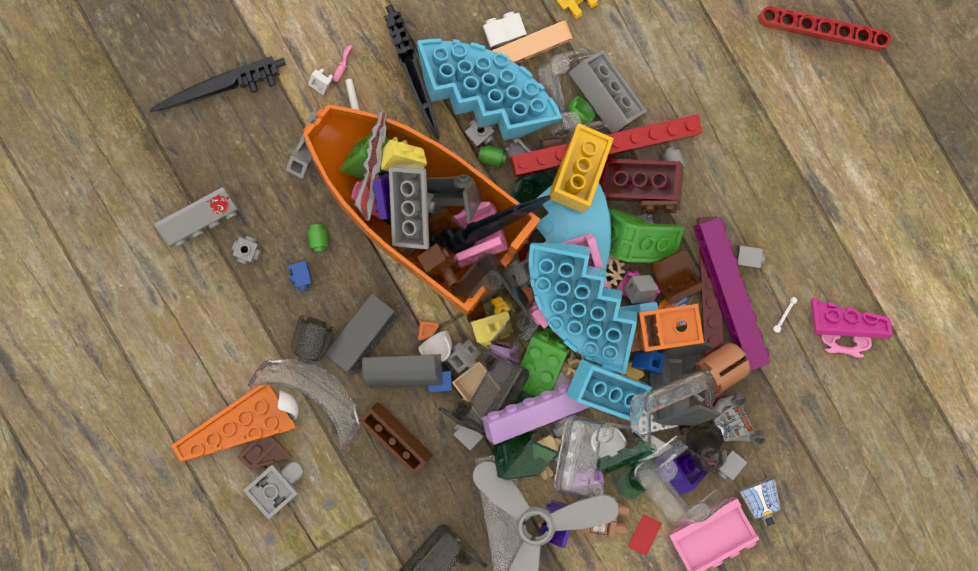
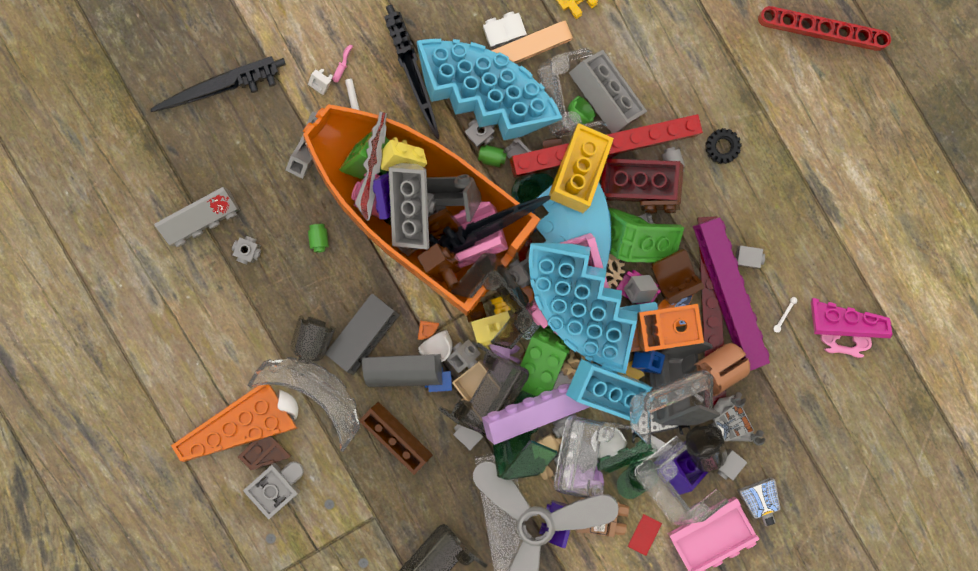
(301, 275): blue brick -> none
(734, 143): none -> black tyre

